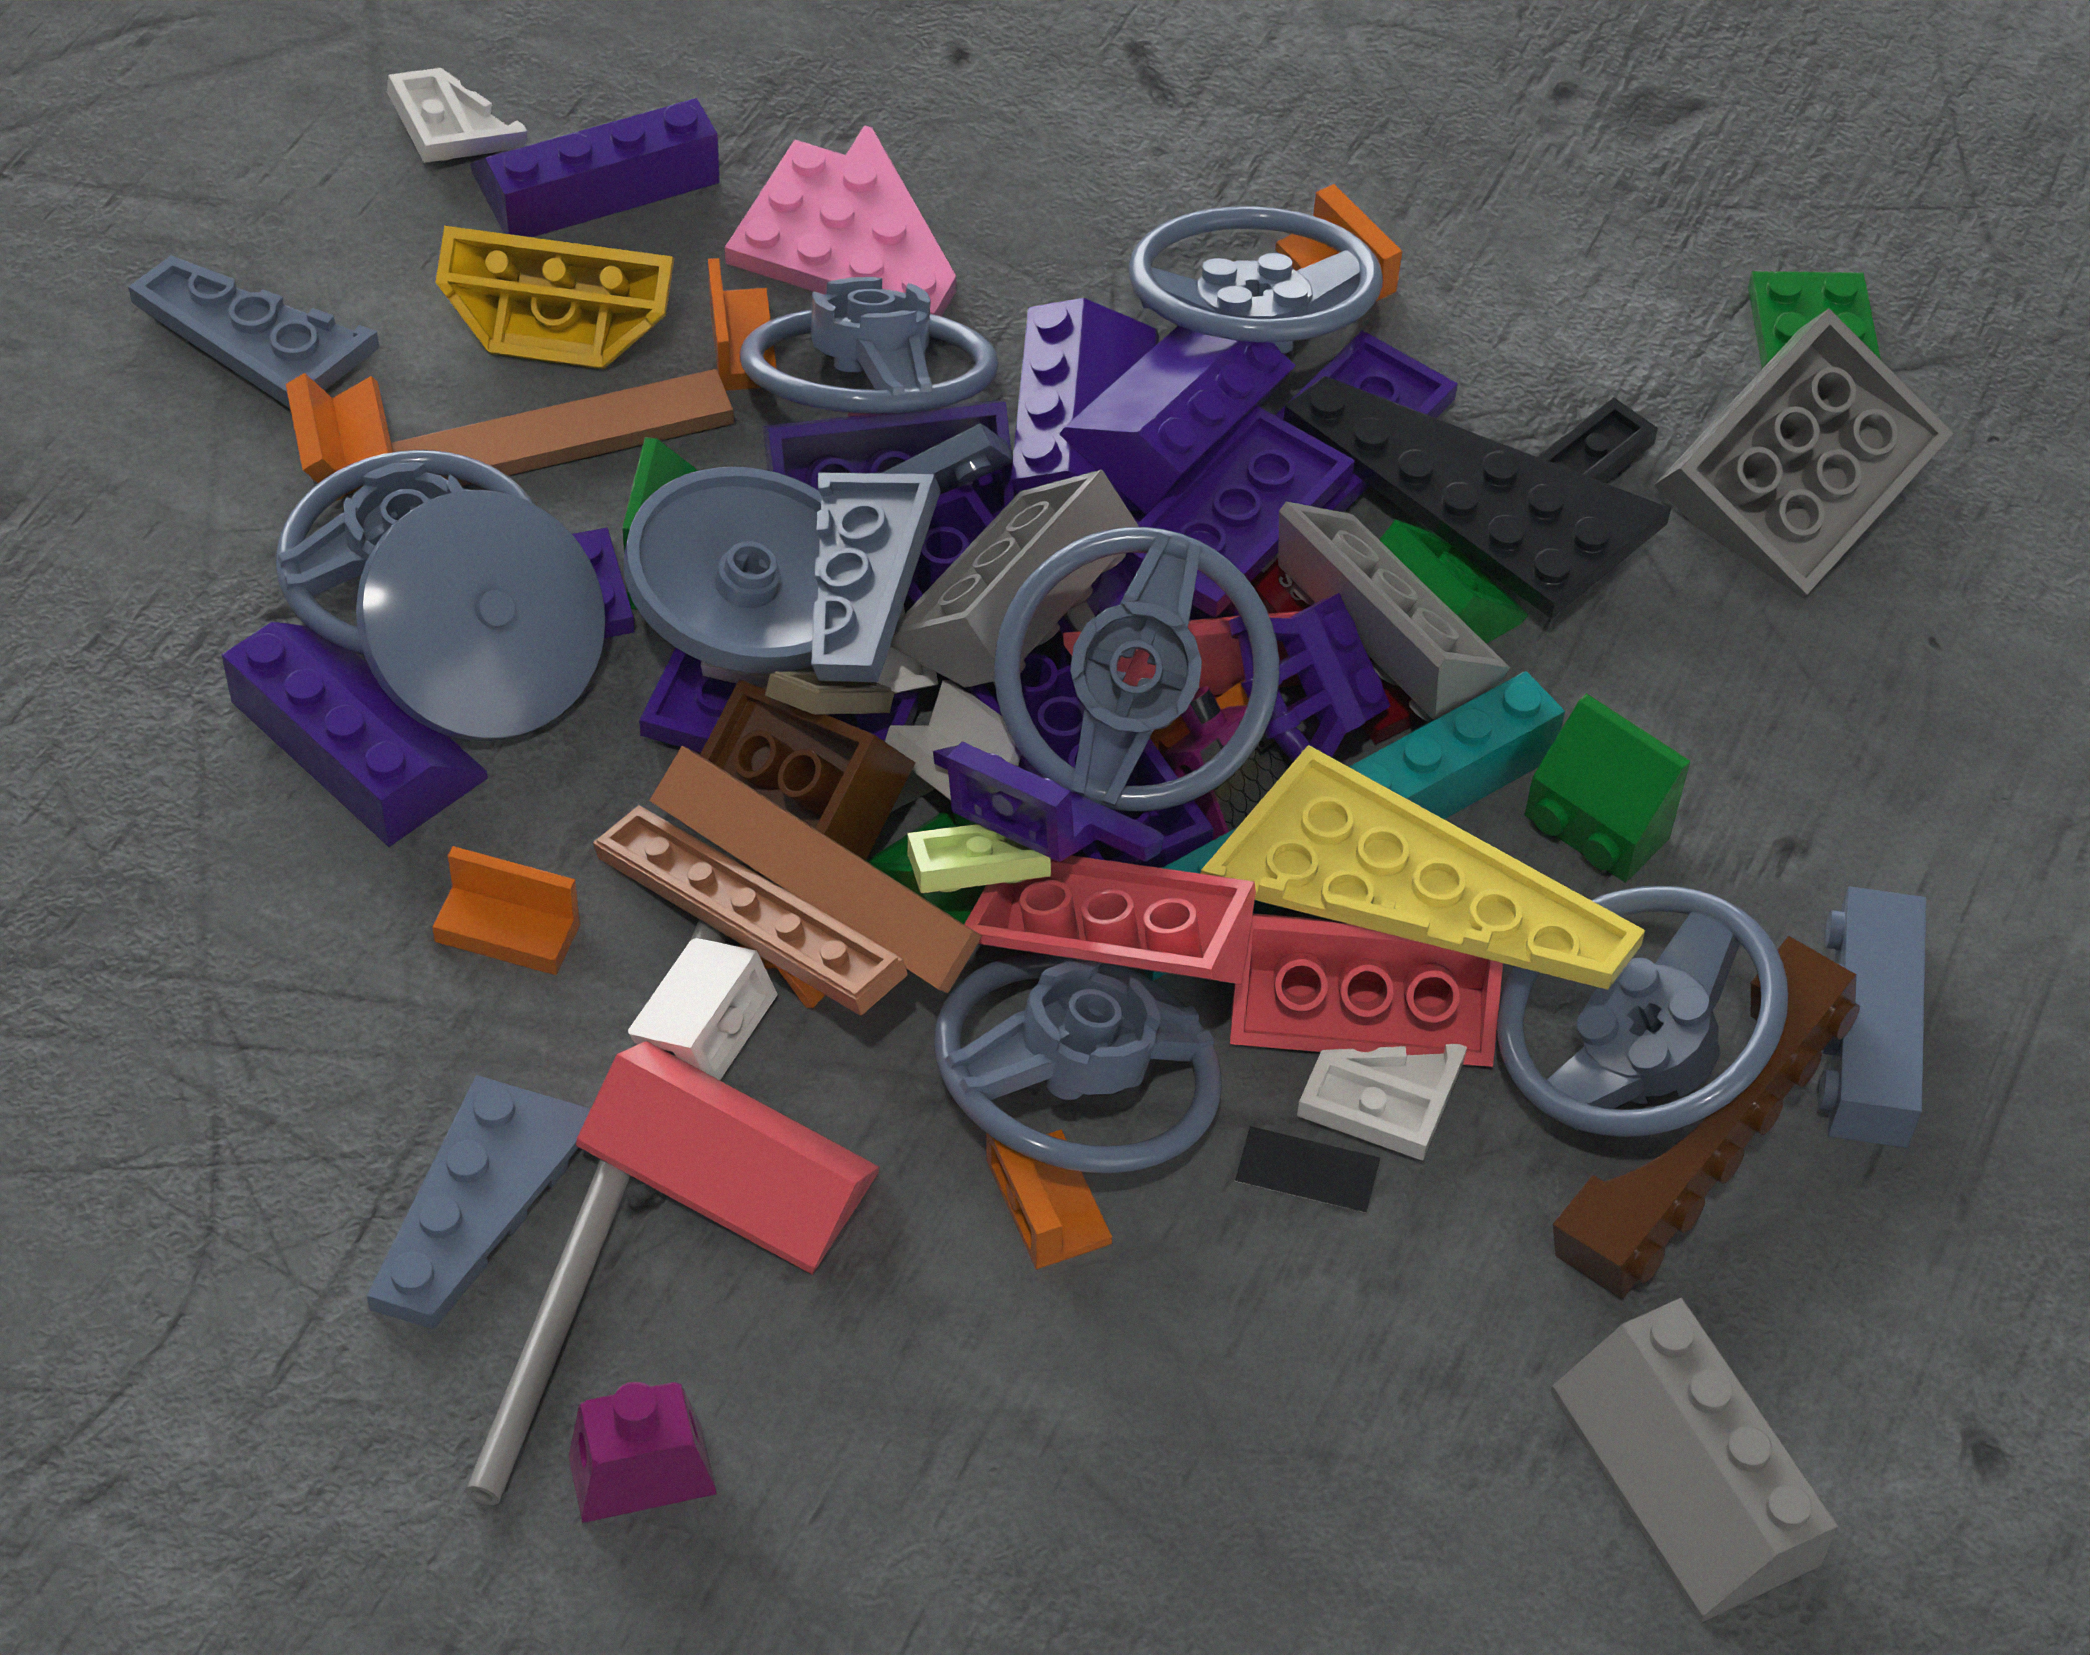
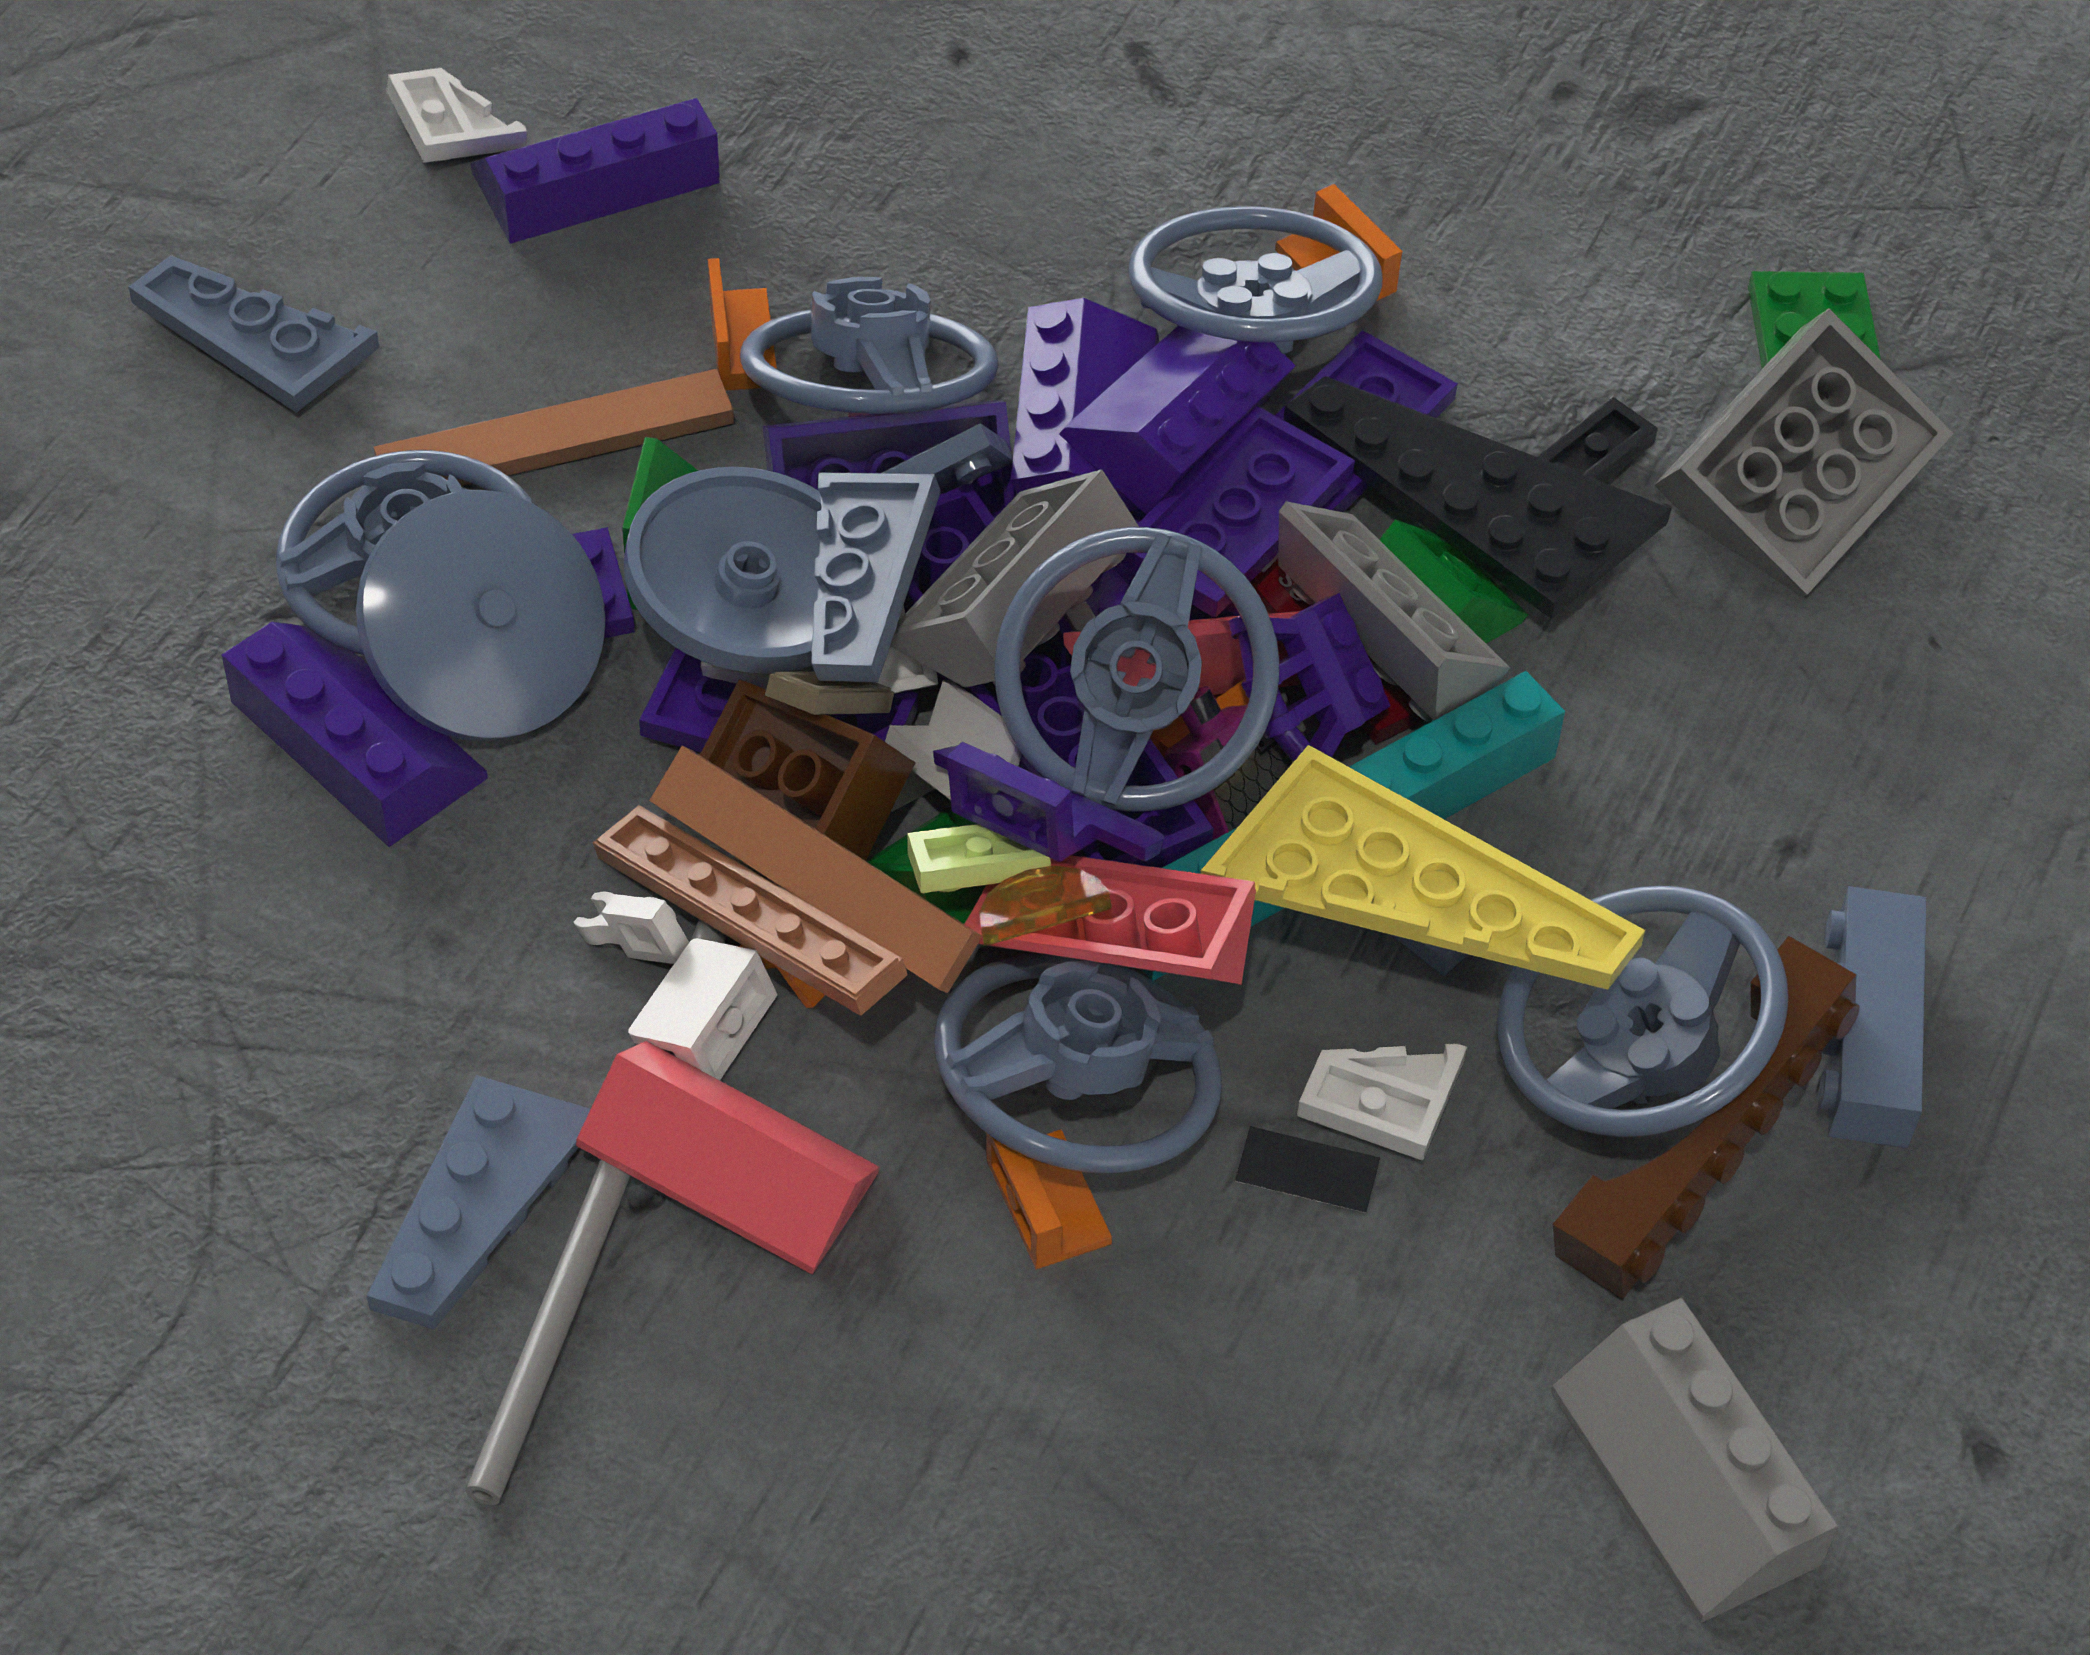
(338, 428): orange panel -> none
(508, 911): orange panel -> none
(552, 295): yellow wedge -> none
(638, 1451): magenta torso -> none
(640, 925): none -> white plate
(838, 220): bright pink wing -> none
(1039, 901): none -> clear yellow tile
(1361, 990): coral slope -> none
(1607, 789): green slope -> none

